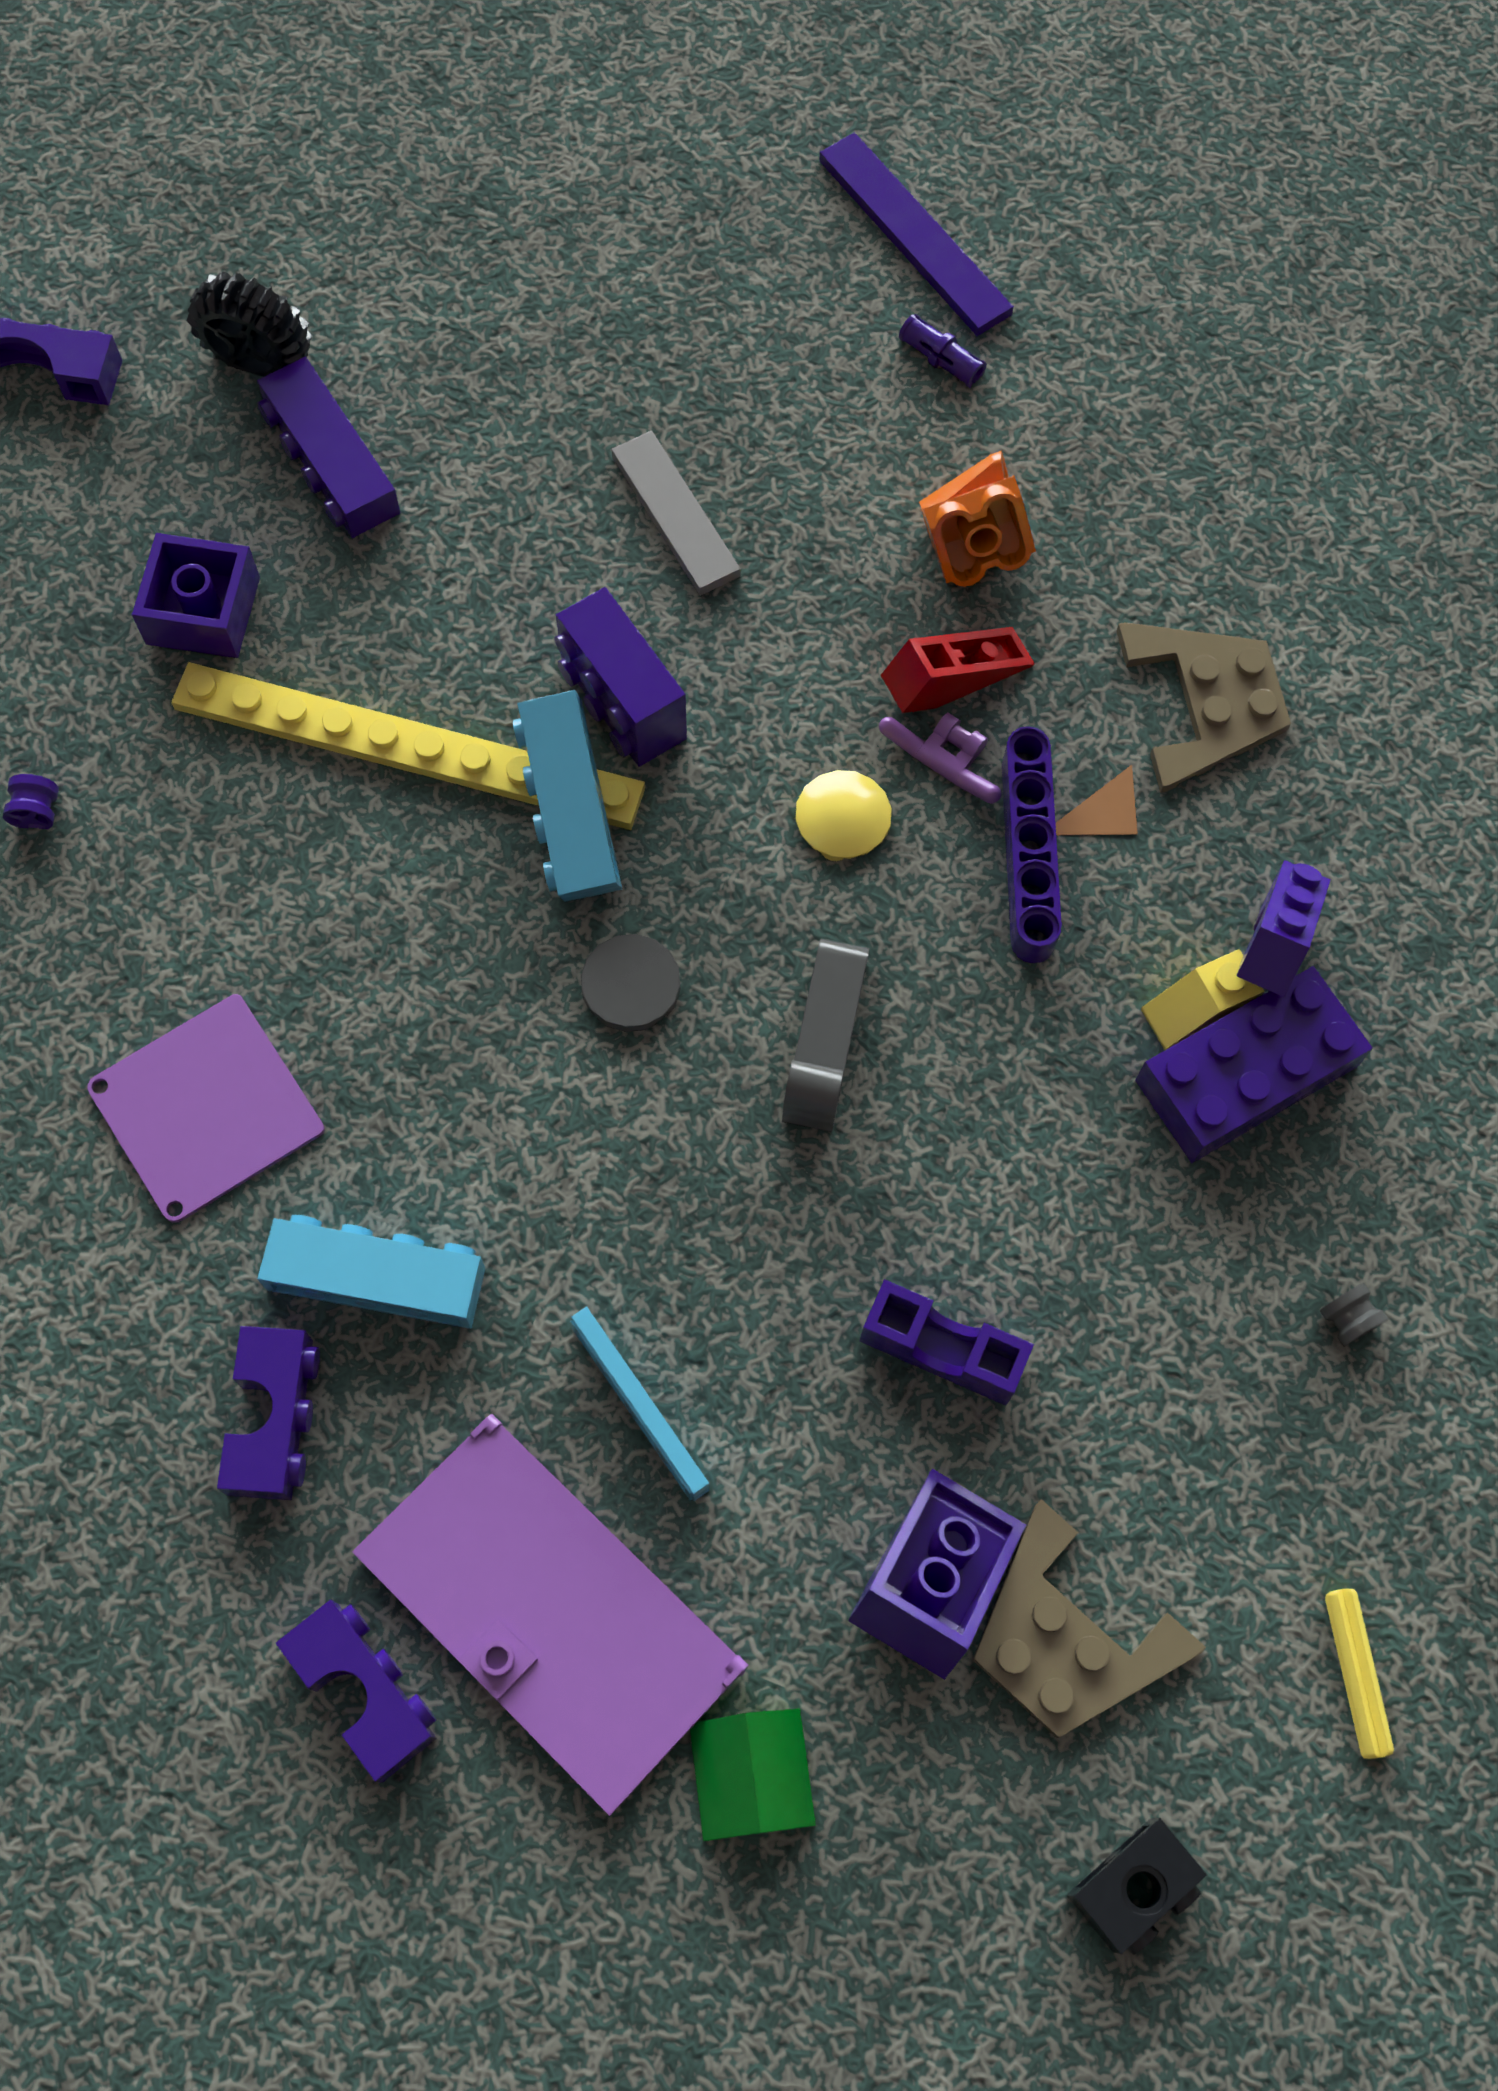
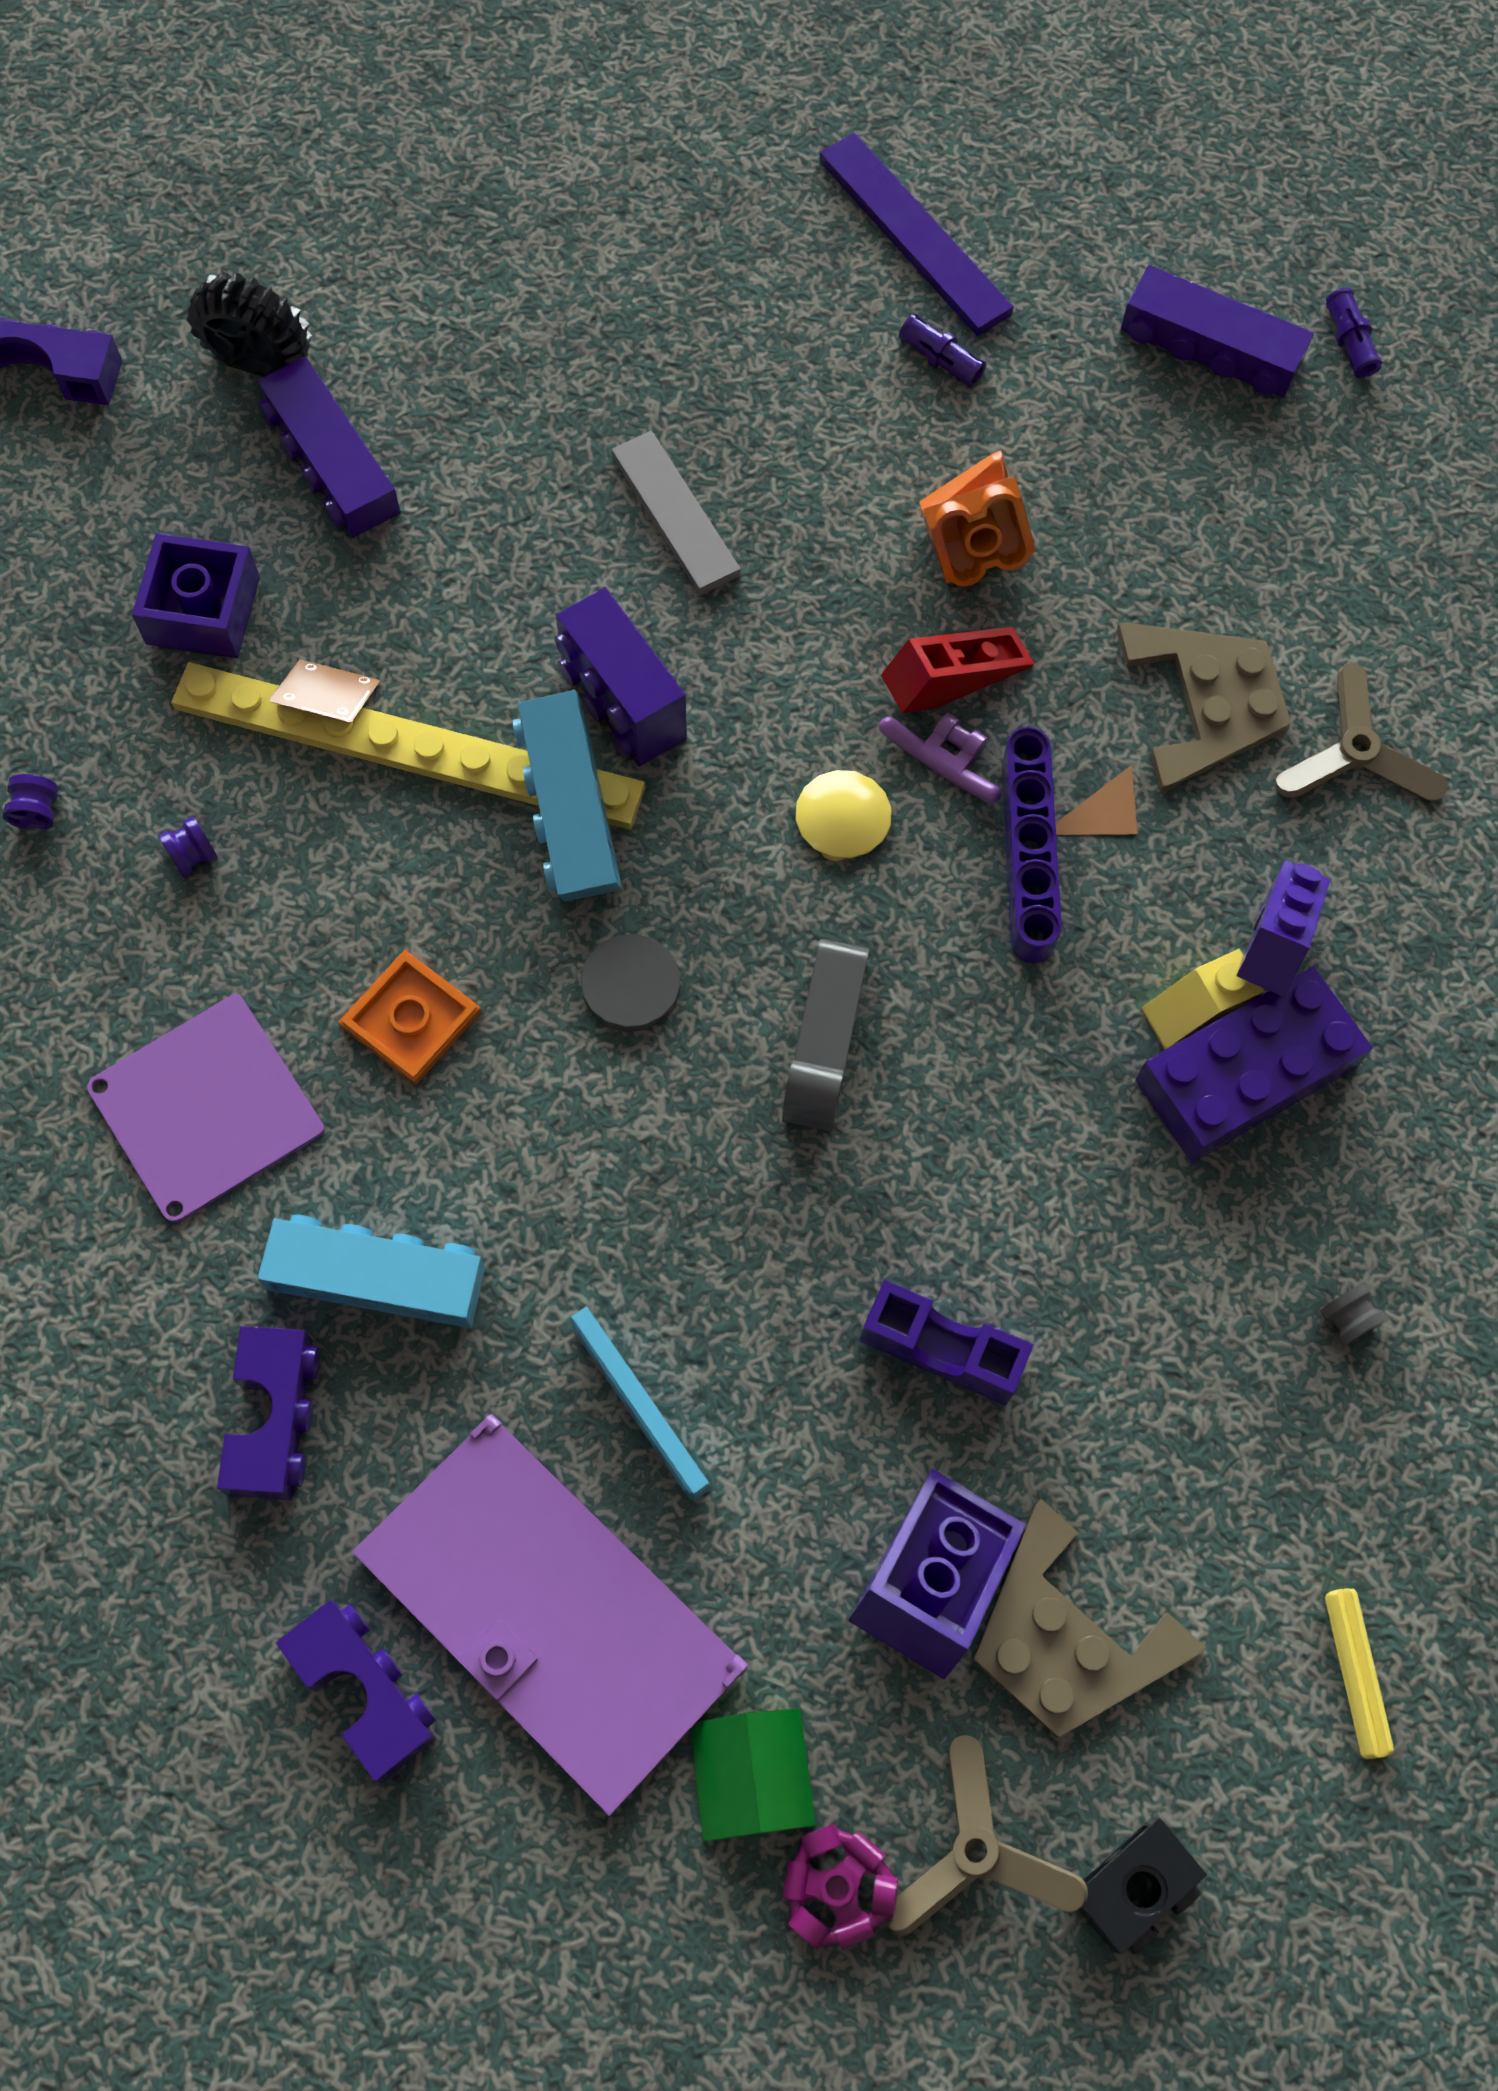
(187, 846): none -> dark purple wheel
(324, 691): none -> sticker
(410, 1017): none -> orange tile
(838, 1888): none -> magenta piece
(1001, 1864): none -> dark tan piece
(1216, 331): none -> dark purple brick
(1343, 756): none -> dark tan piece
(1353, 332): none -> dark purple pin

